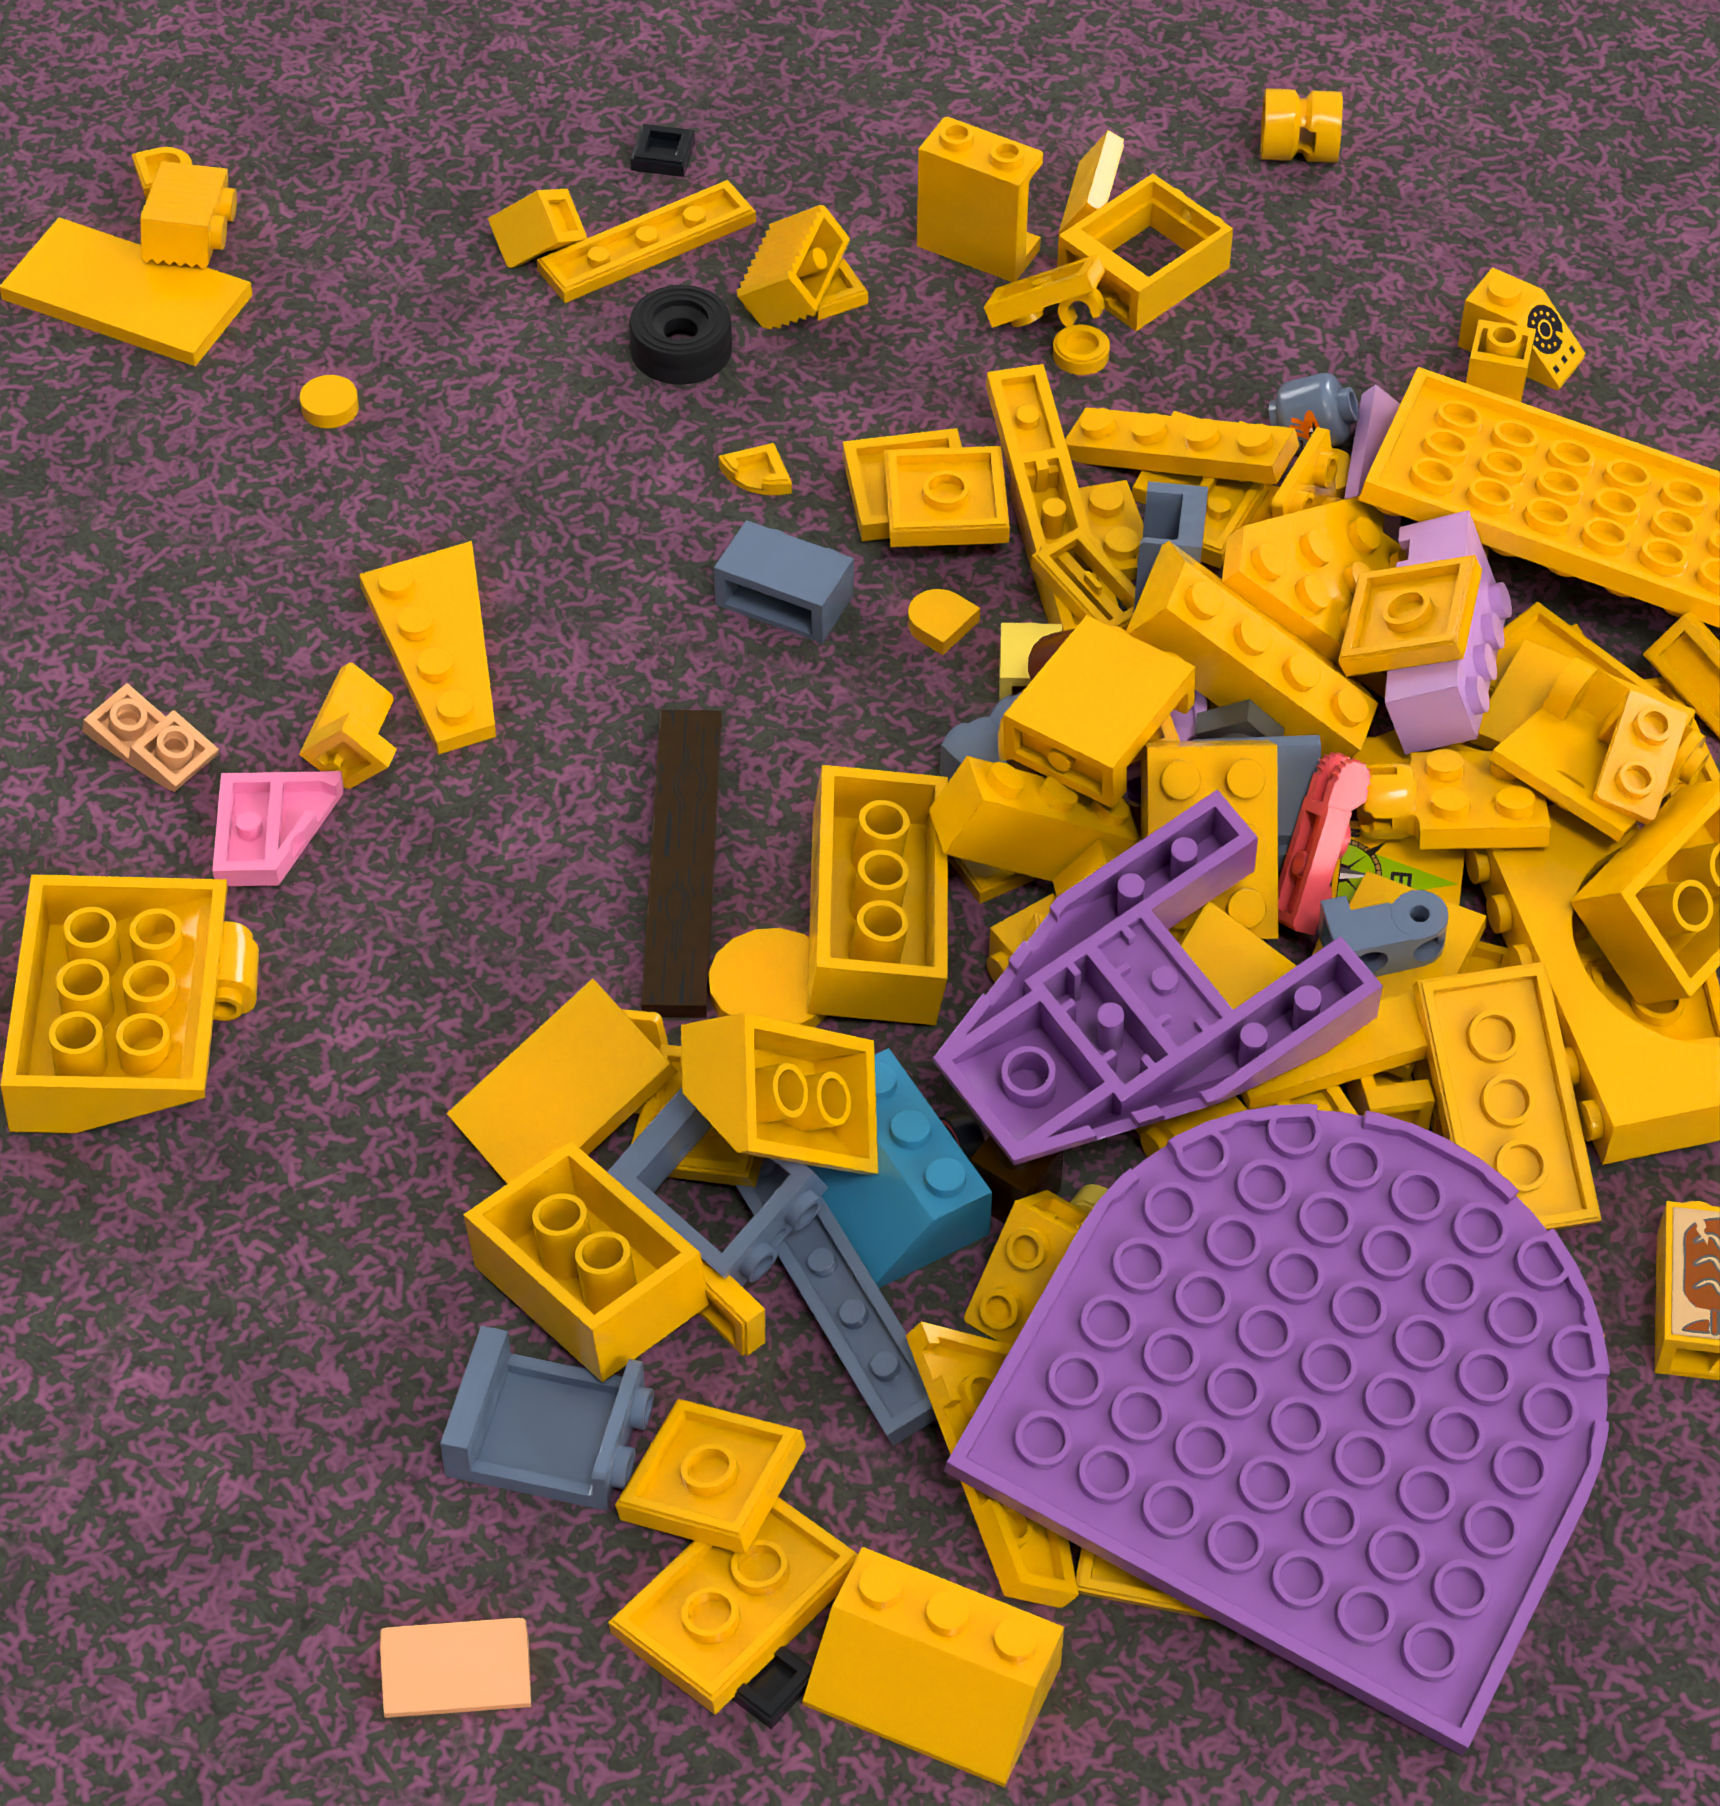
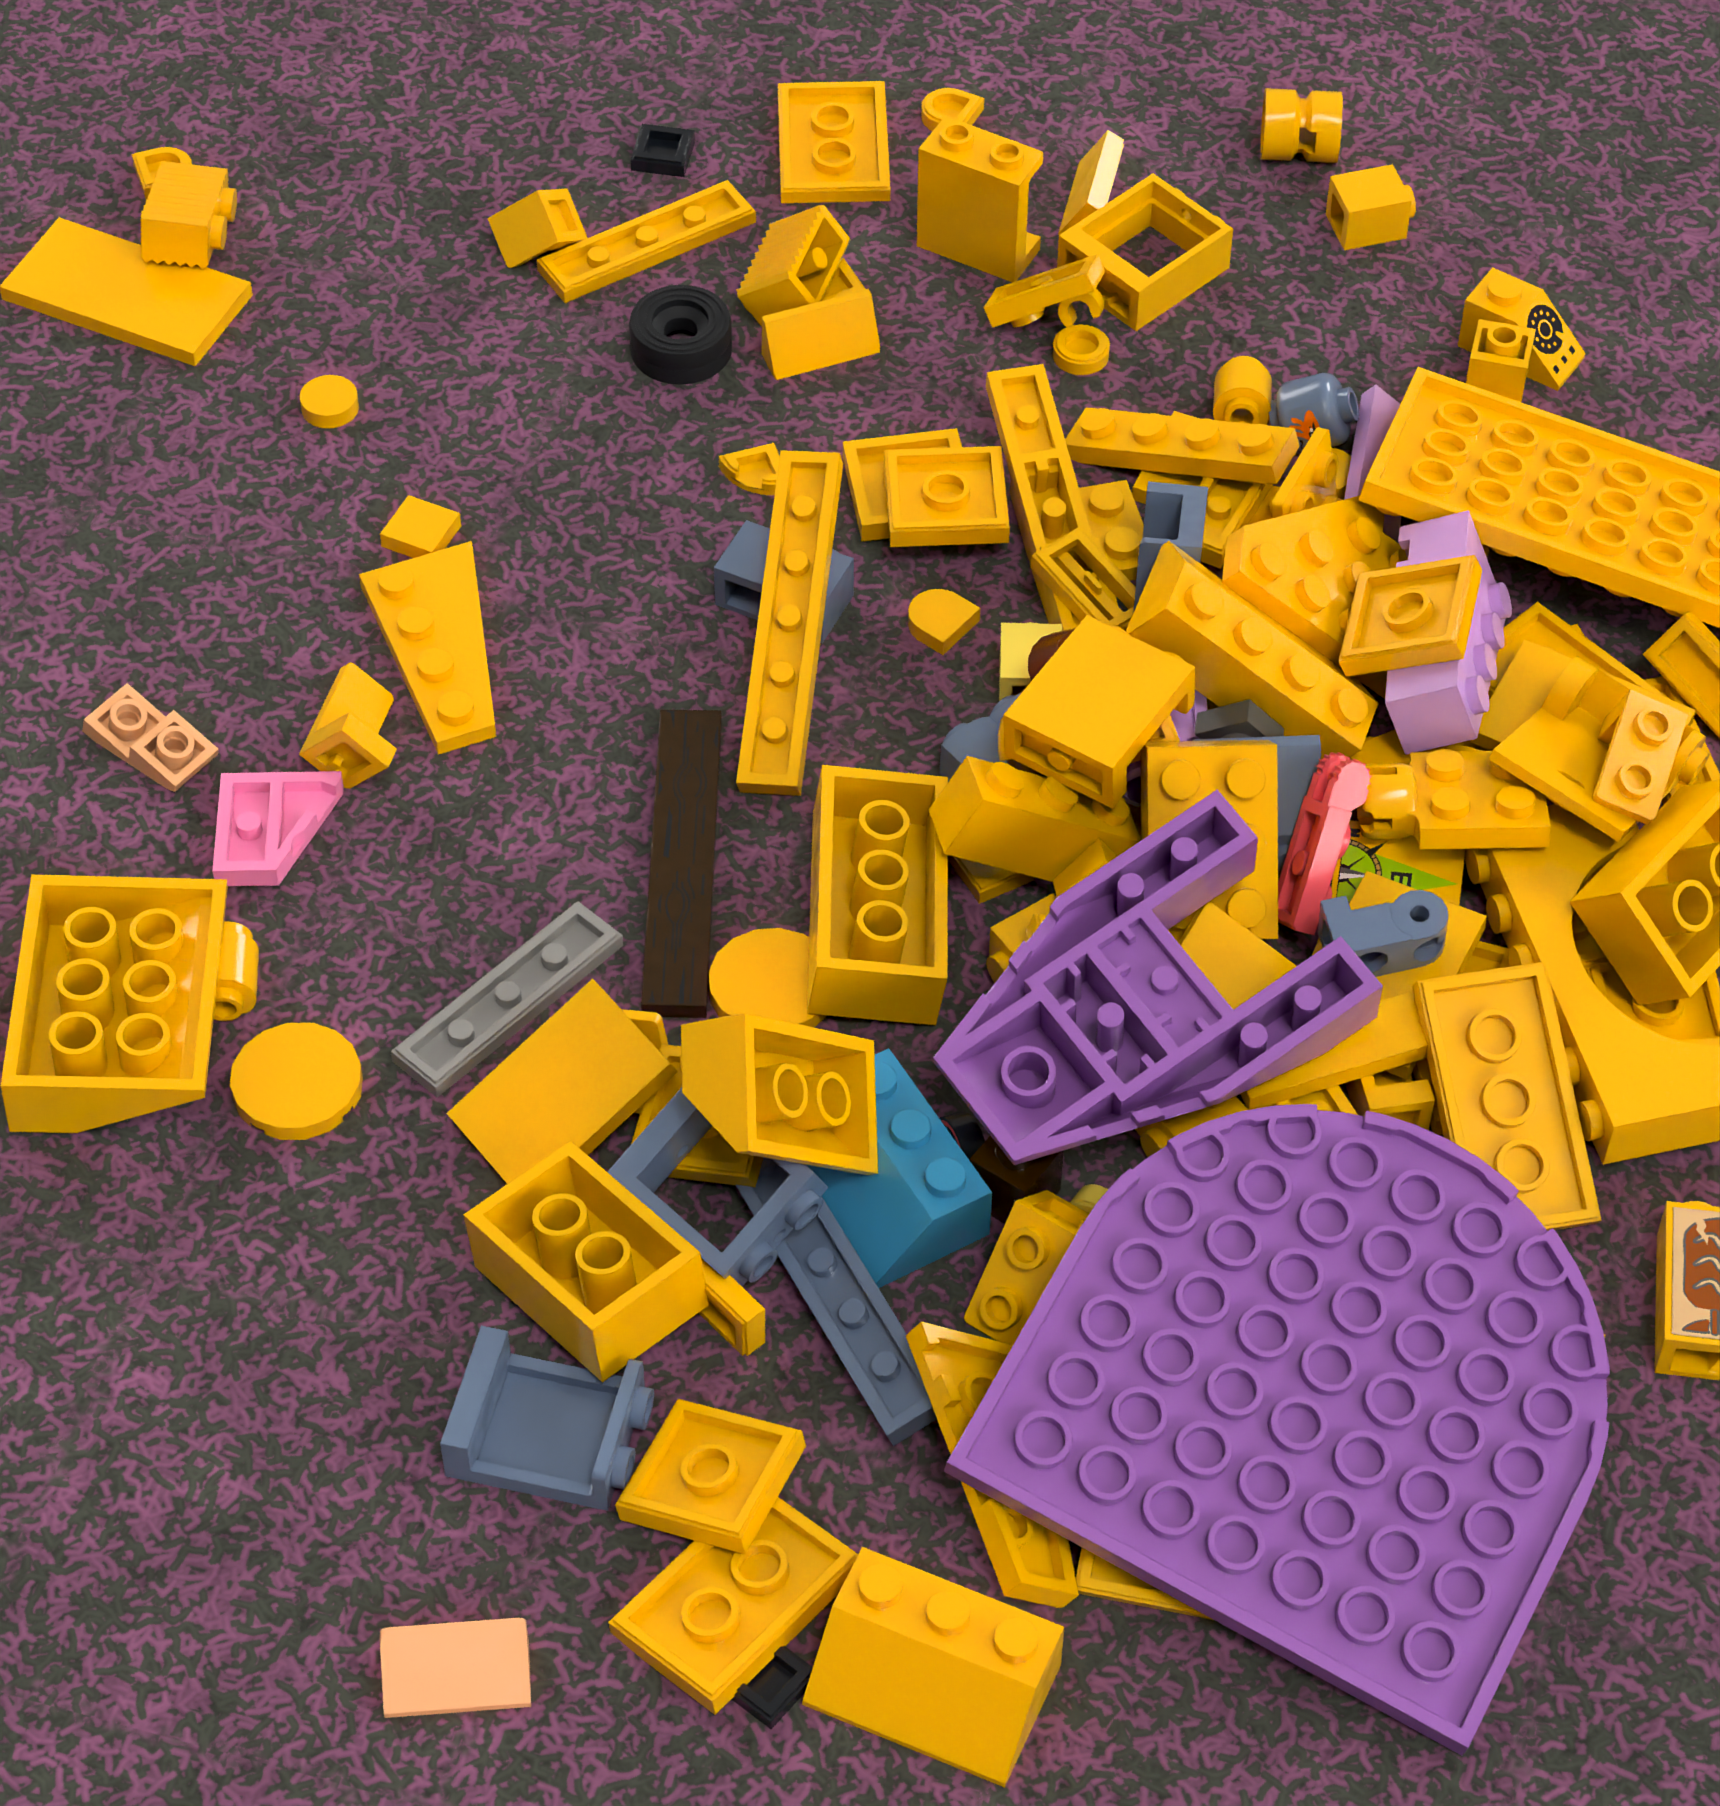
(296, 1080): none -> yellow tile
(420, 528): none -> yellow tile
(506, 999): none -> light grey tile
(790, 623): none -> yellow plate
(820, 334): none -> yellow slope
(833, 142): none -> yellow tile
(952, 104): none -> yellow tile
(1242, 391): none -> yellow brick
(1369, 207): none -> yellow brick

